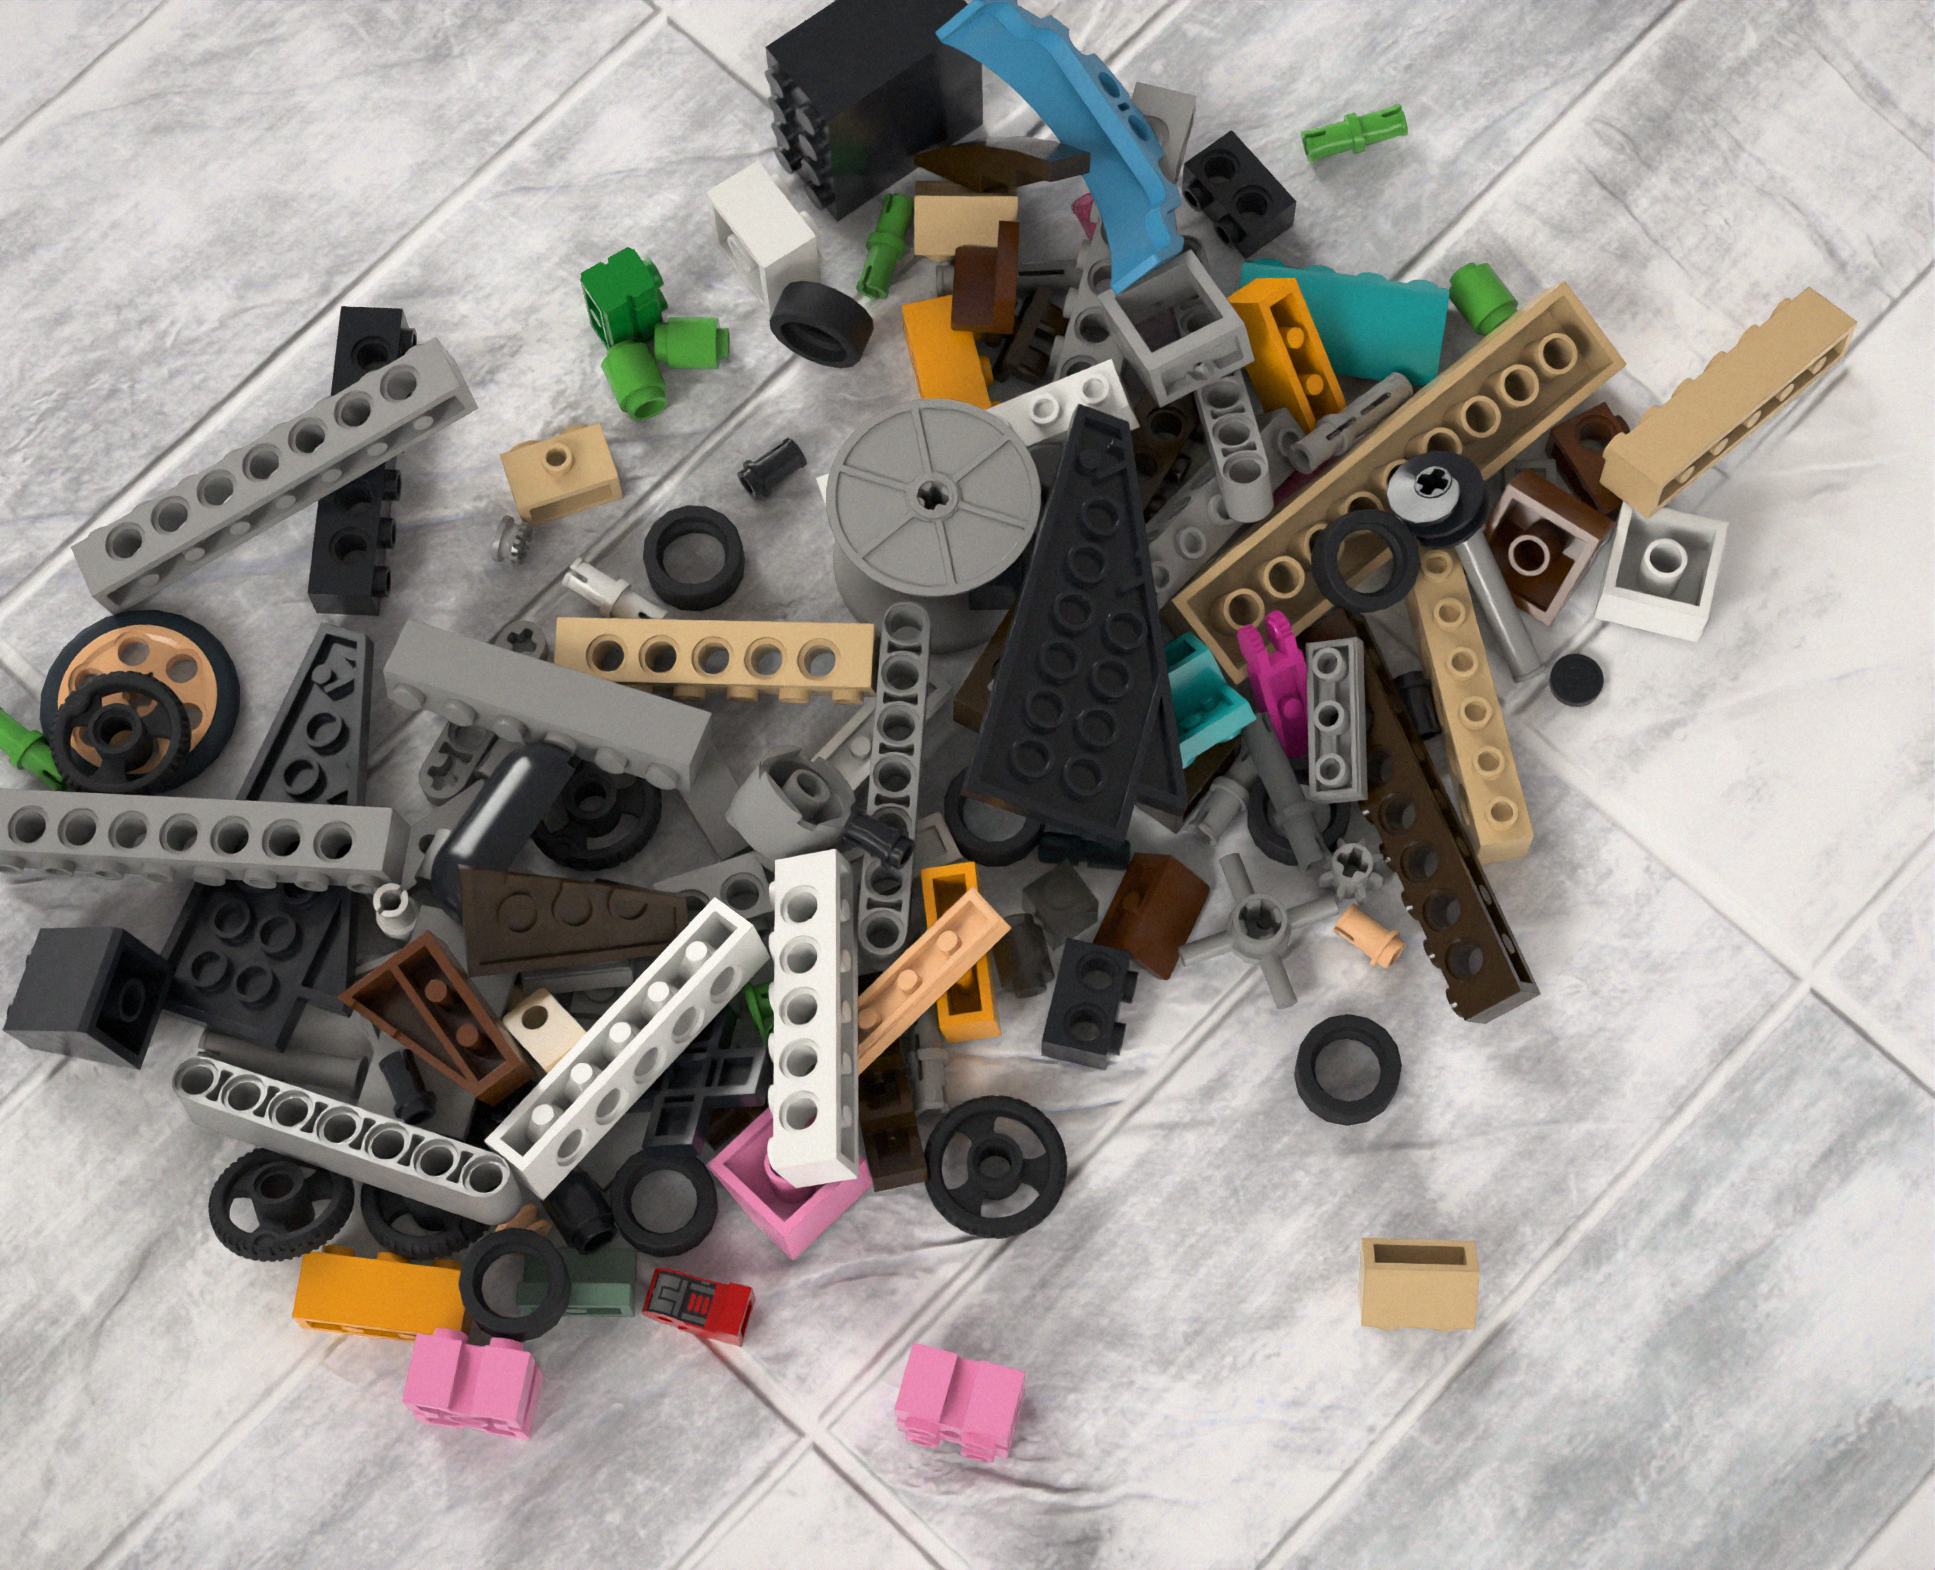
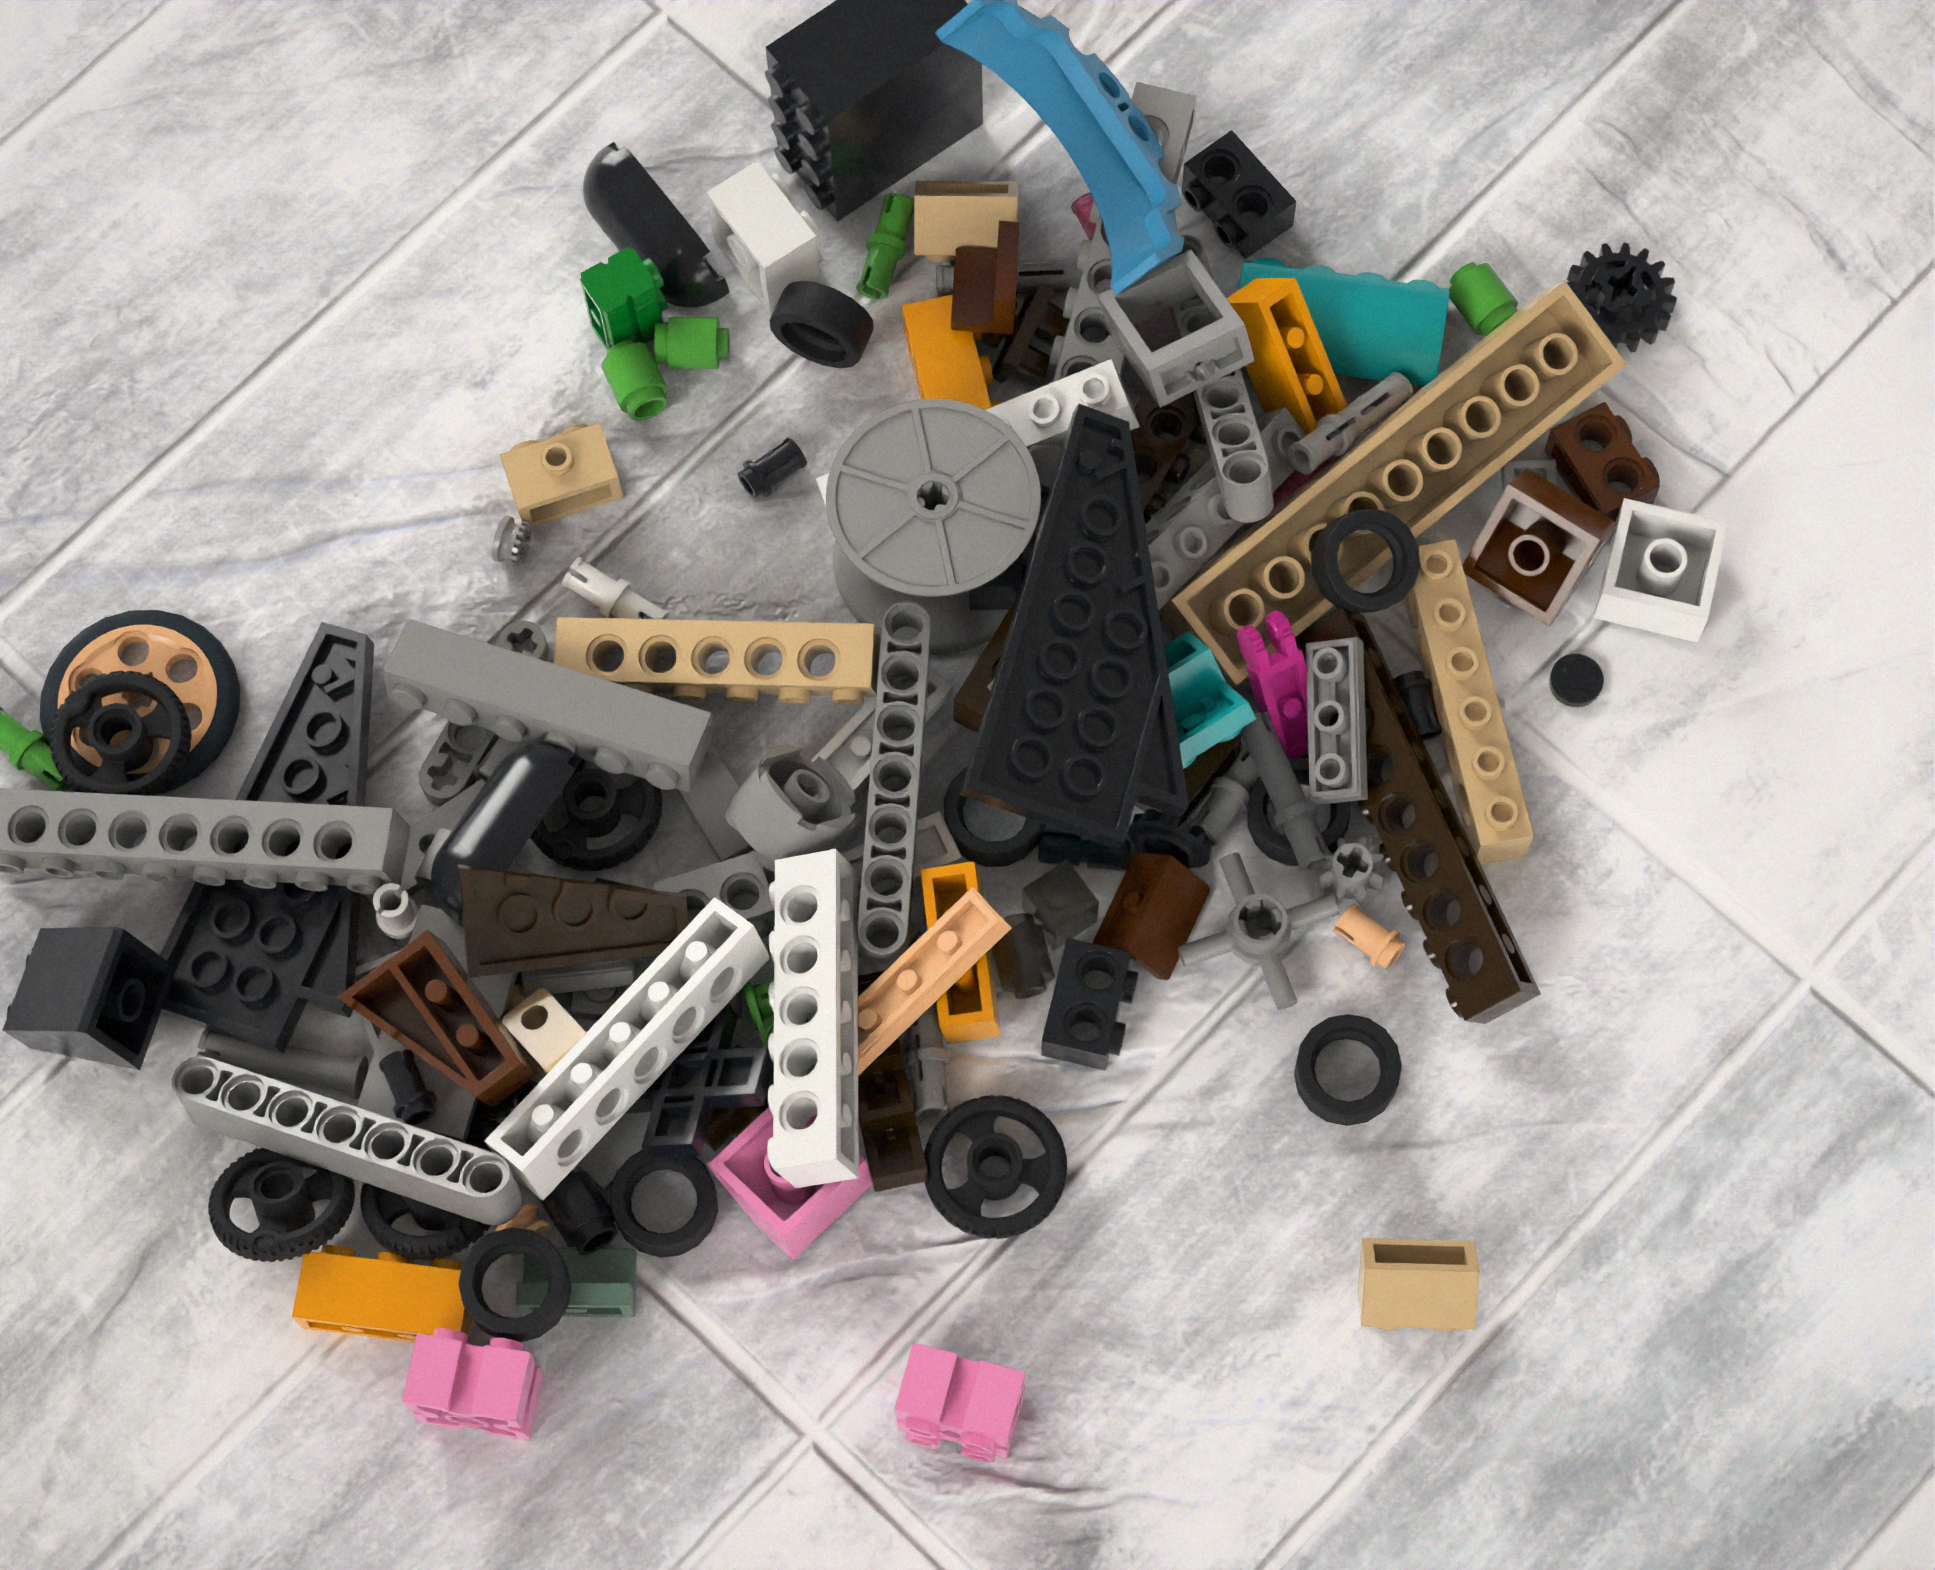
(302, 477): light grey brick -> none
(358, 586): black brick -> none
(643, 218): none -> black brick
(686, 521): black tyre -> none
(700, 1305): red leg -> none
(878, 839): black pin -> none
(1005, 162): dark brown slope -> none
(1171, 836): none -> black gear
(1354, 133): bright green pin -> none
(1439, 498): black piece -> none
(1499, 607): light grey pin -> none
(1636, 313): none -> black gear
(1726, 401): tan brick -> none

